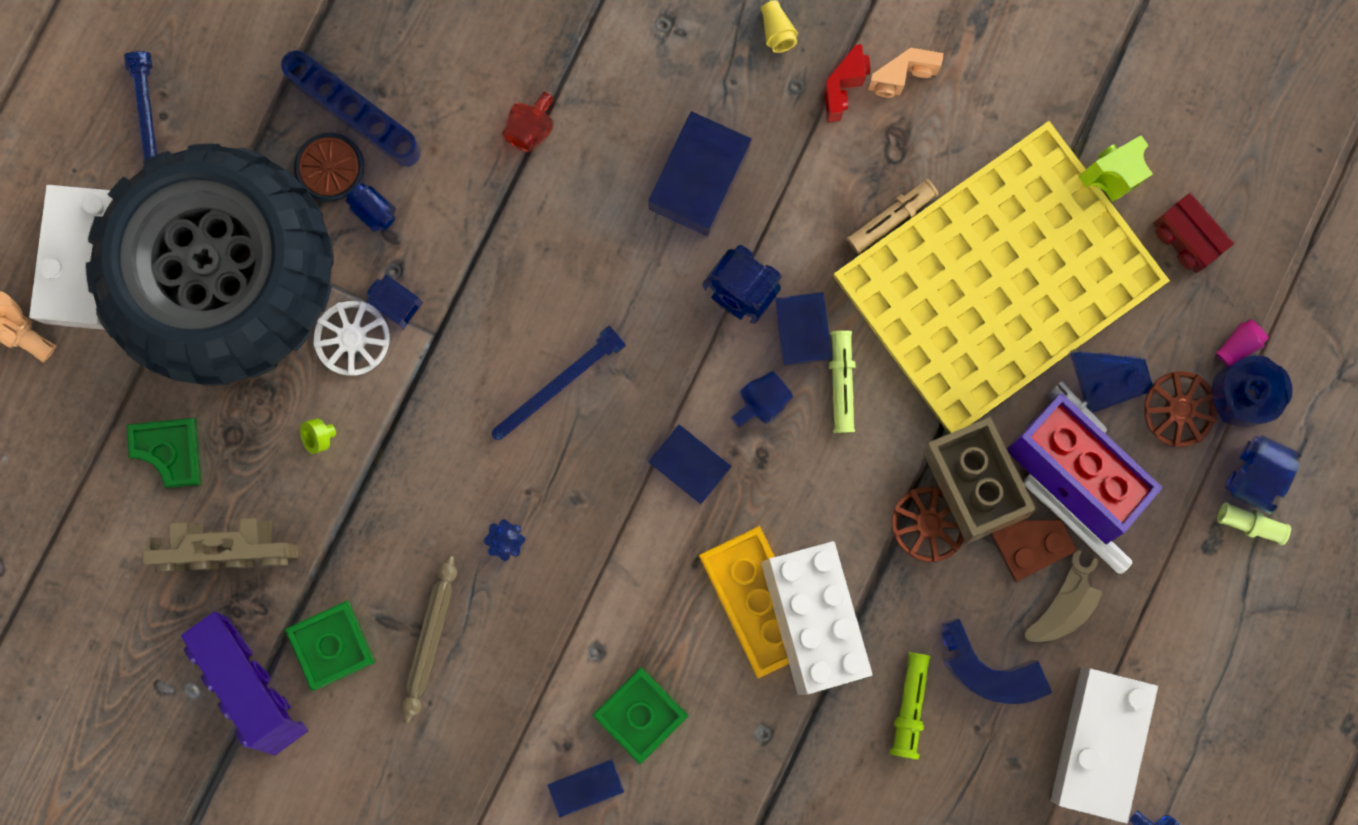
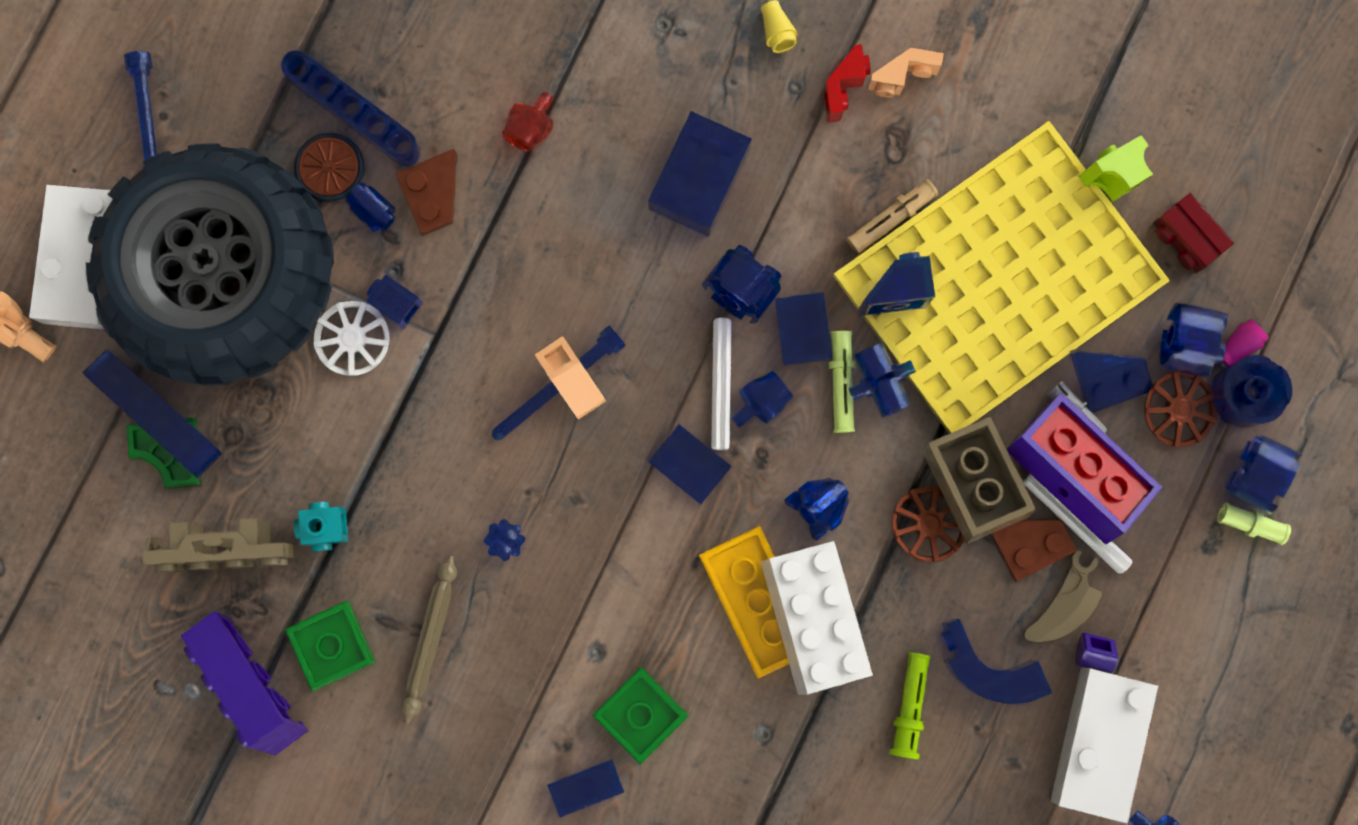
(152, 413): none -> clear blue beam
(316, 435): lime tile -> none
(333, 526): none -> teal brick
(431, 191): none -> copper wing
(570, 377): none -> light nougat slope
(721, 384): none -> white axle
(820, 504): none -> clear blue brick
(882, 380): none -> clear blue pin
(902, 287): none -> clear blue slope
(1096, 653): none -> dark purple brick
(1193, 339): none -> clear blue brick

